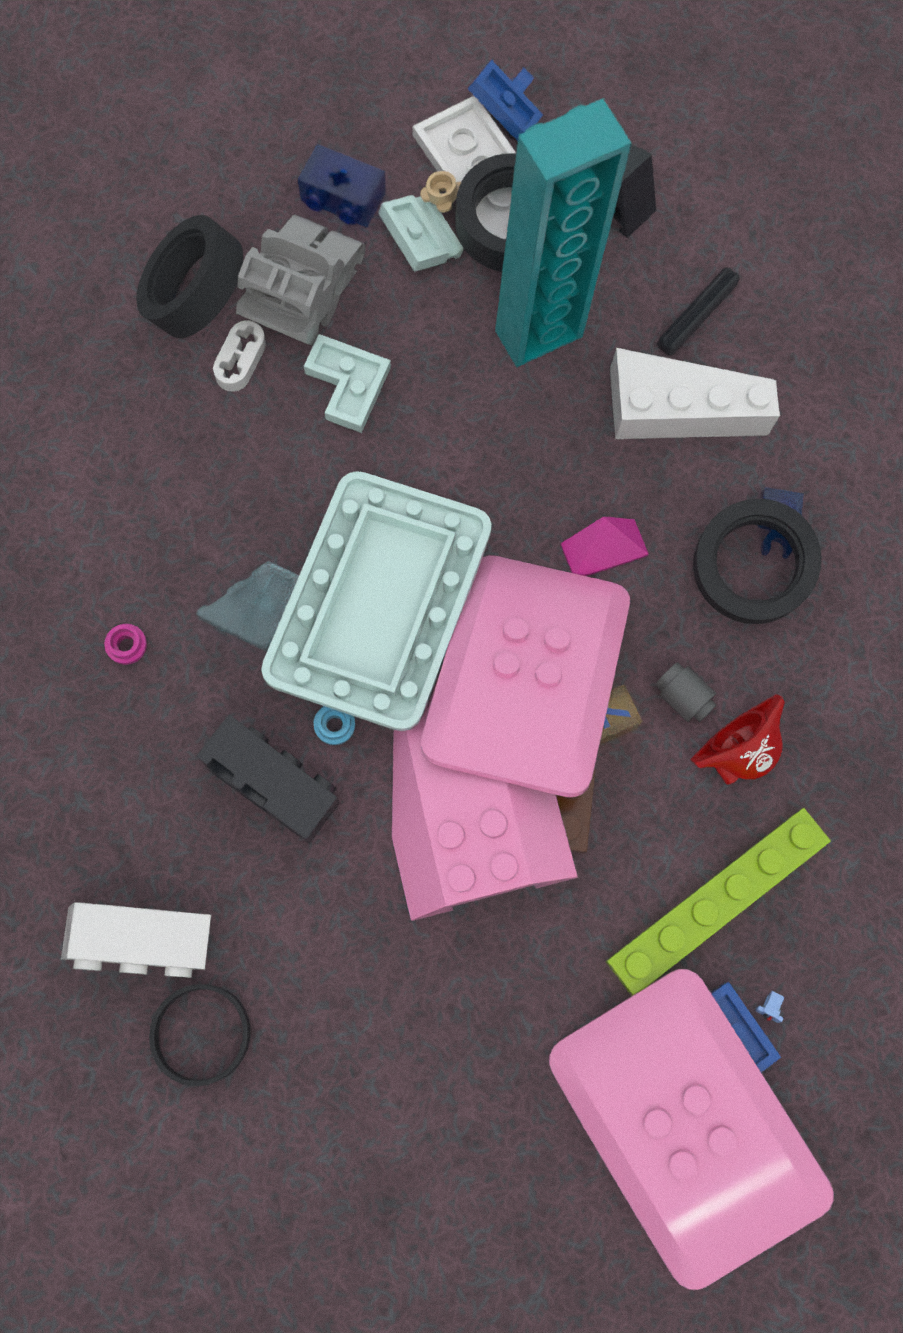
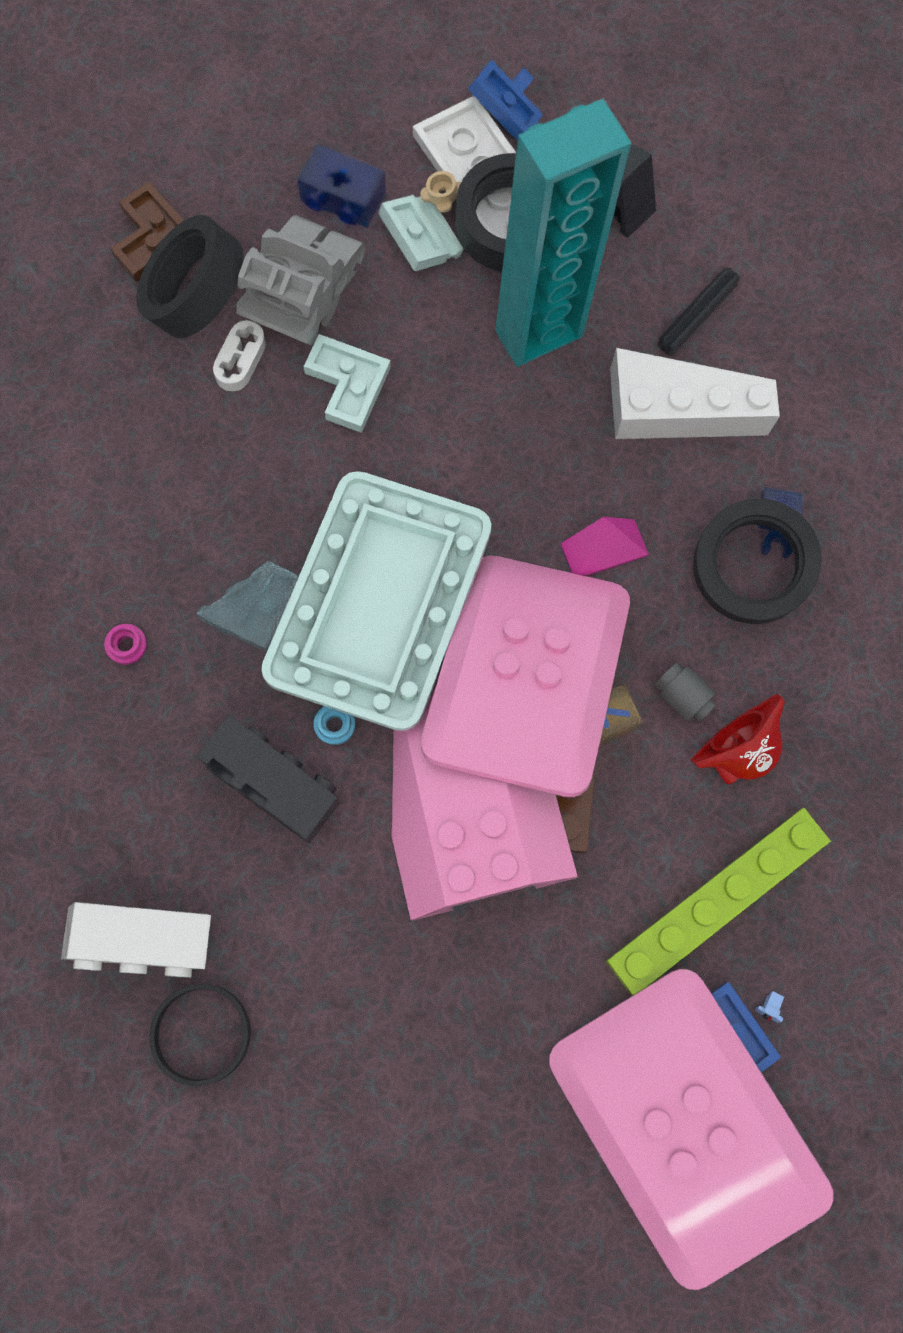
(154, 221): none -> reddish brown plate

